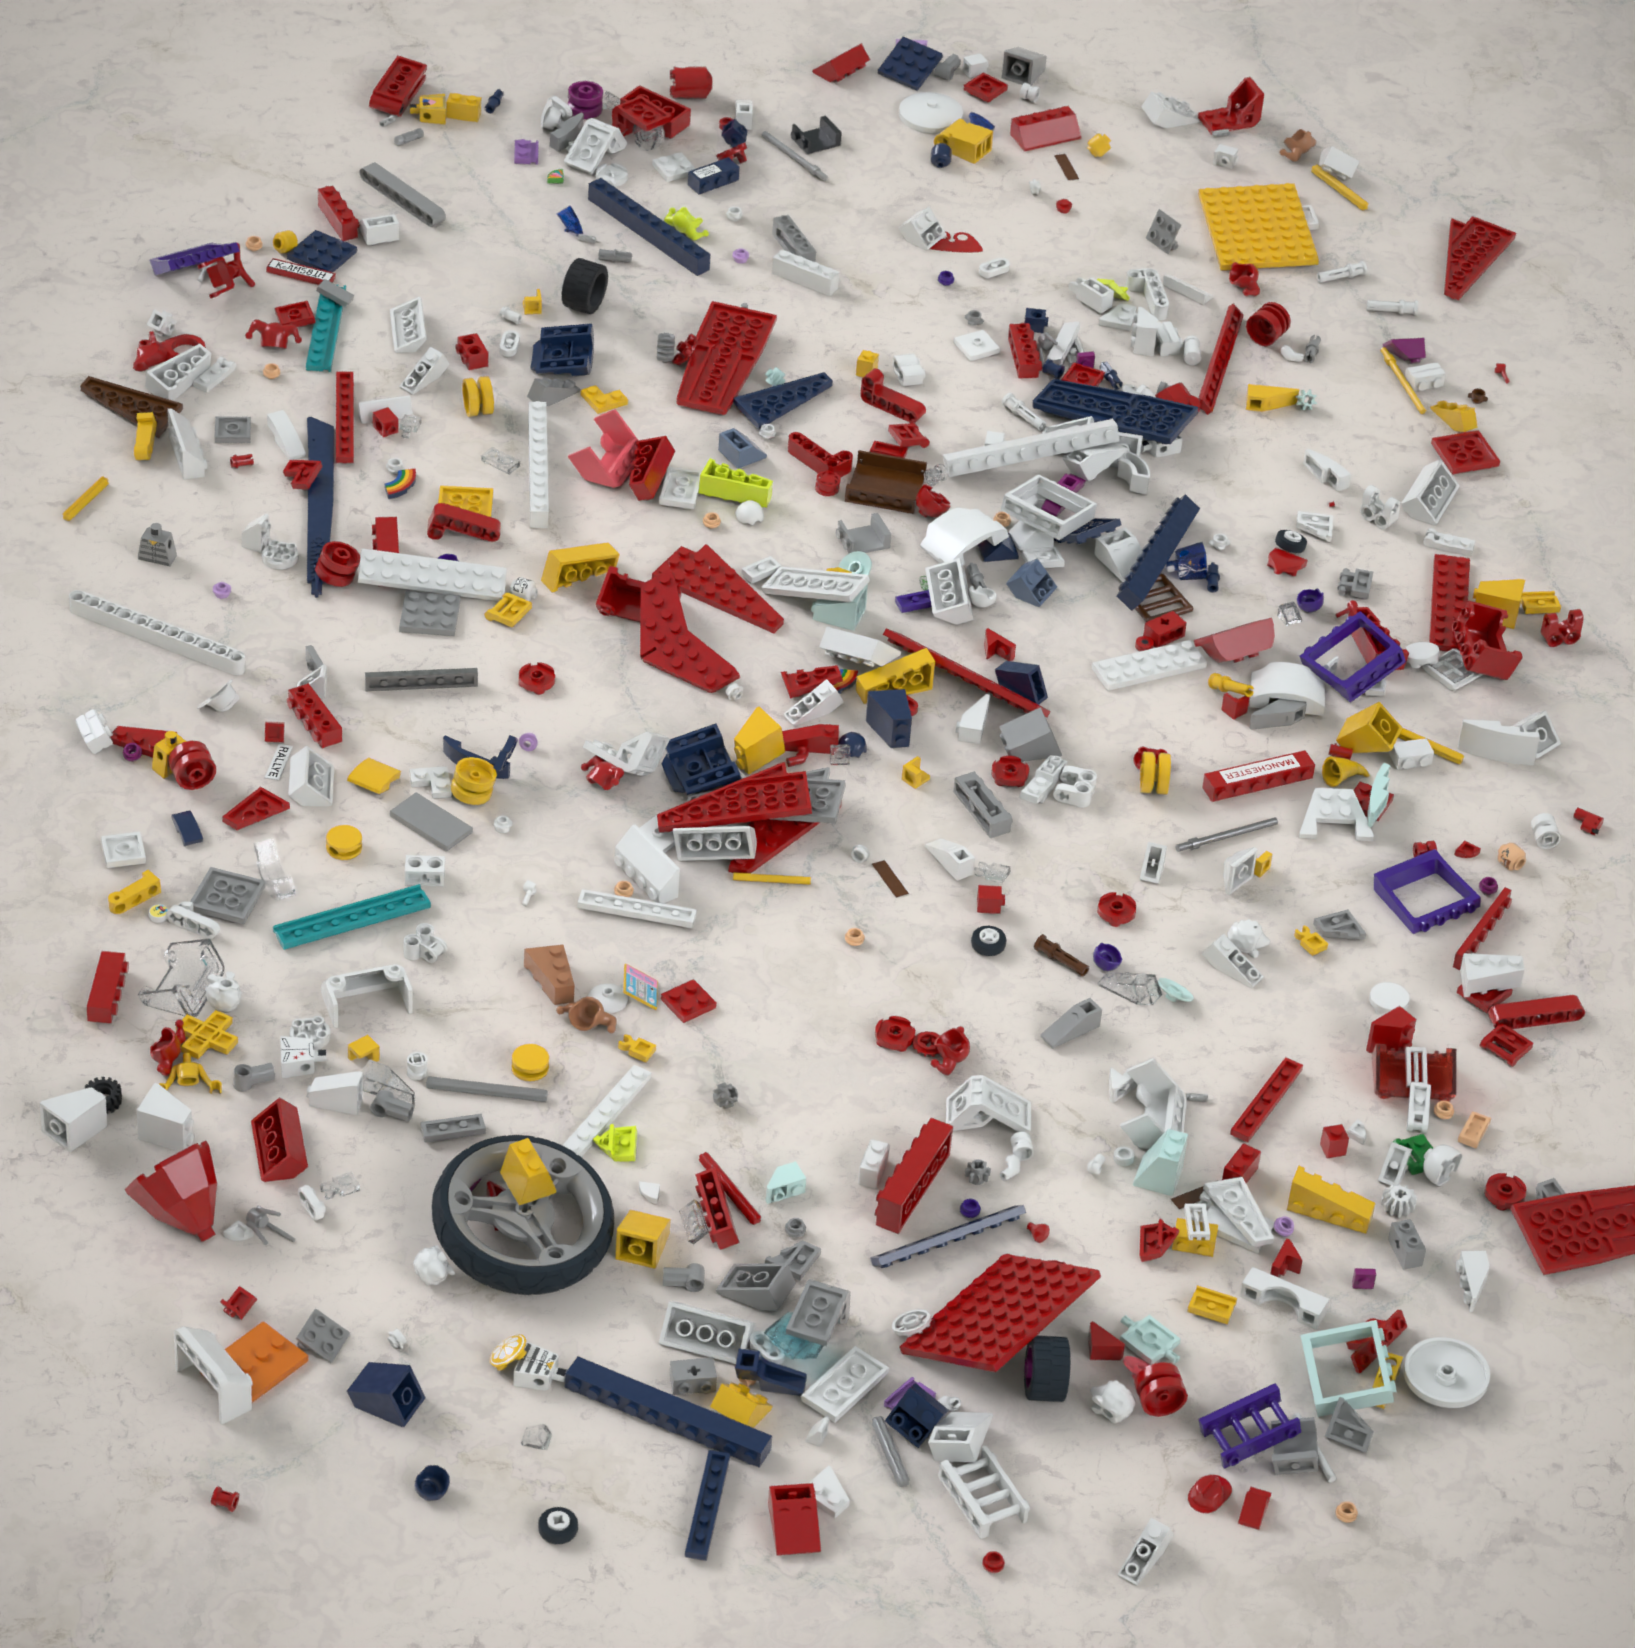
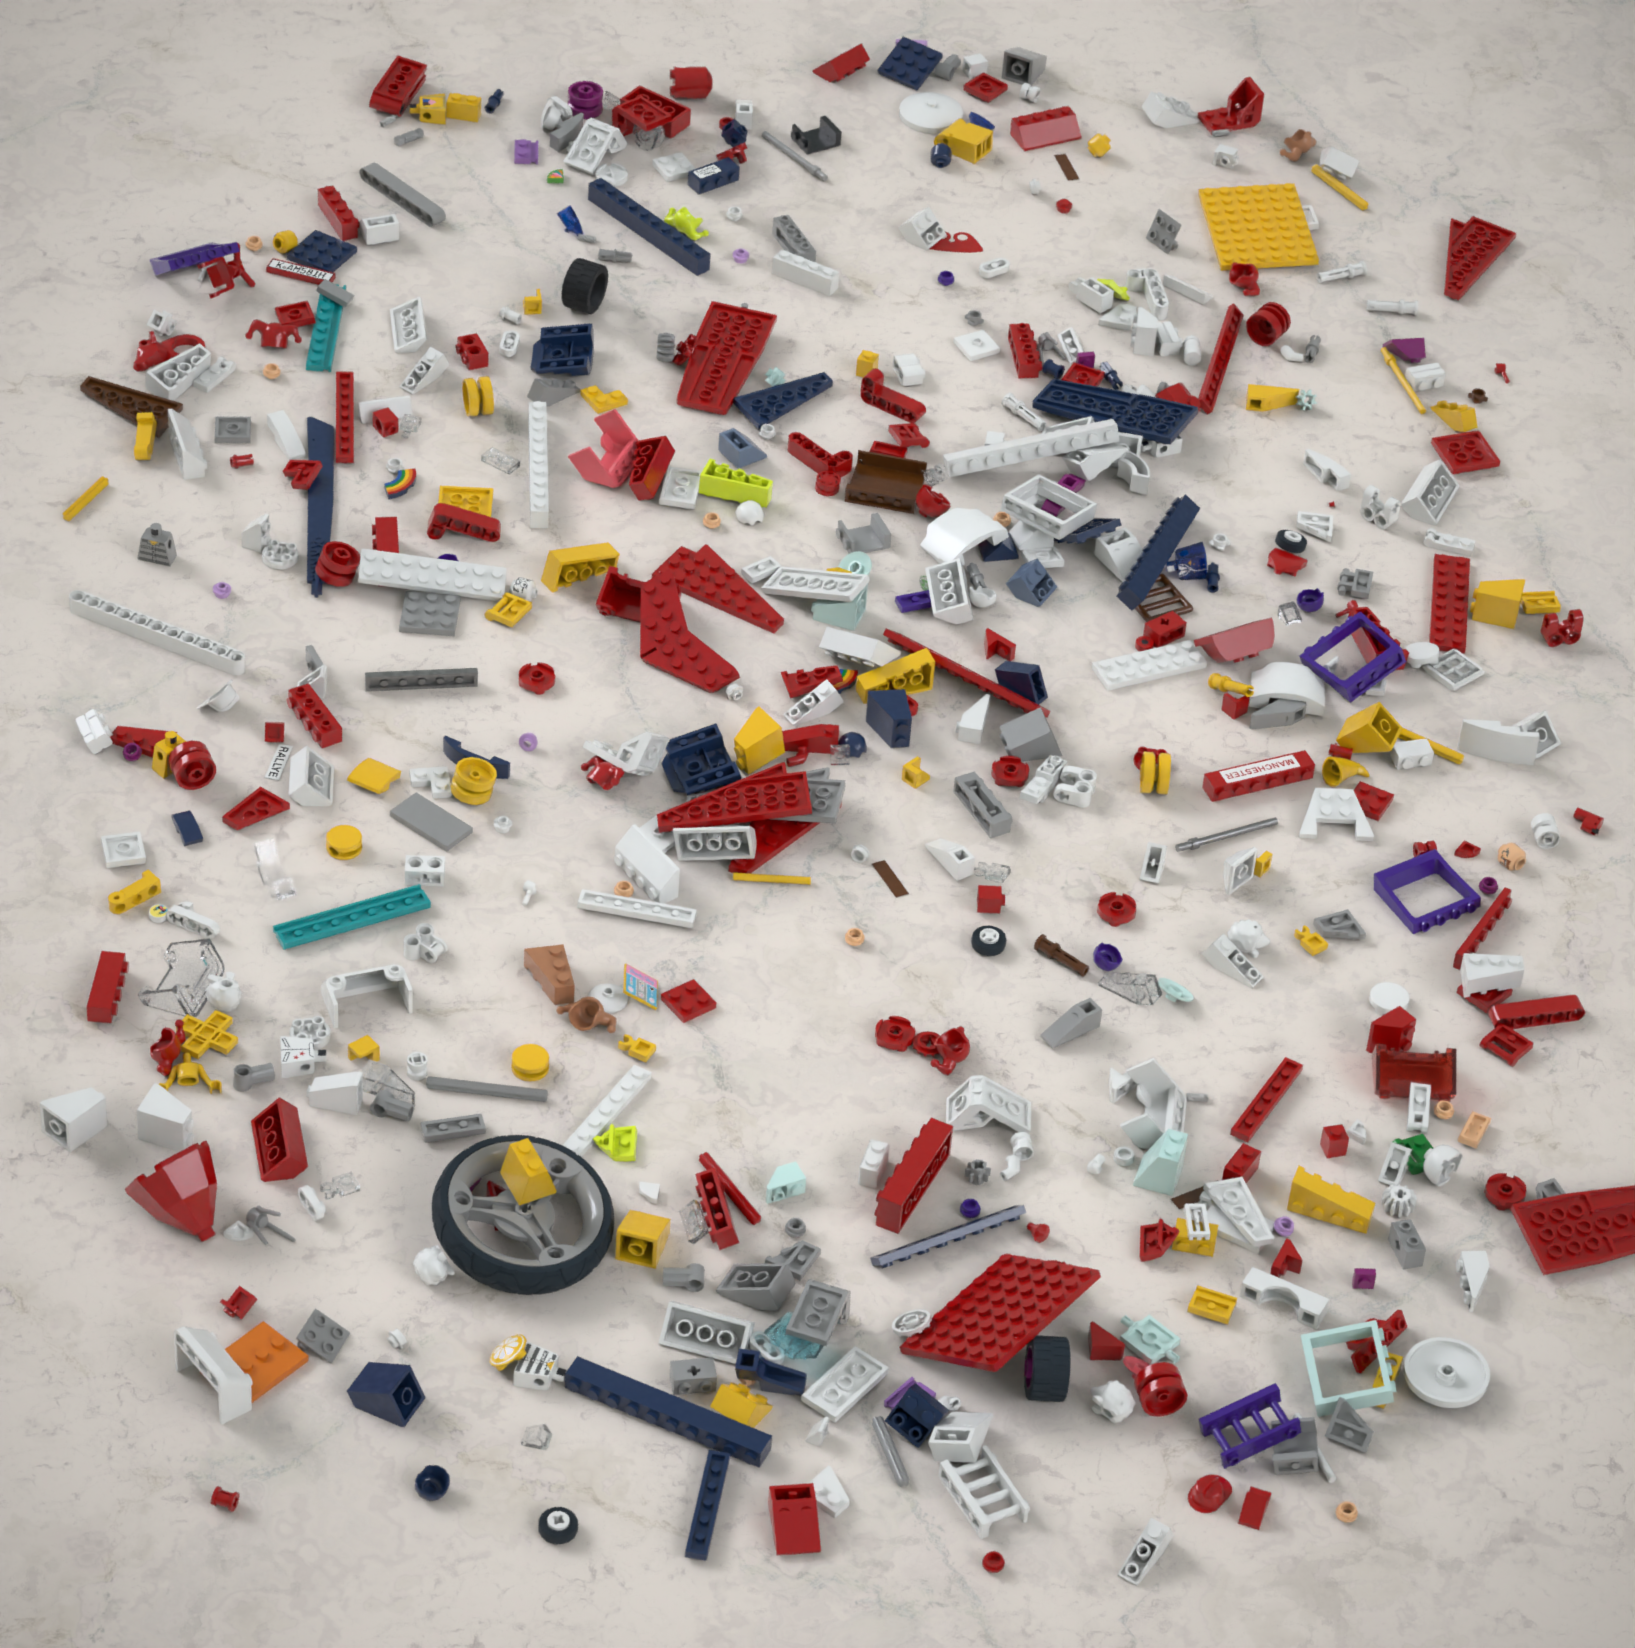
(110, 1088): black tyre -> none
(227, 895): light grey plate -> none
(505, 753): dark blue tile -> none
(725, 1095): light grey gear -> none
(1036, 319): dark blue brick -> none
(1065, 340): white slope -> none
(1379, 794): light aqua slope -> none
(1415, 1050): white tile -> none
(1481, 641): red windscreen -> none

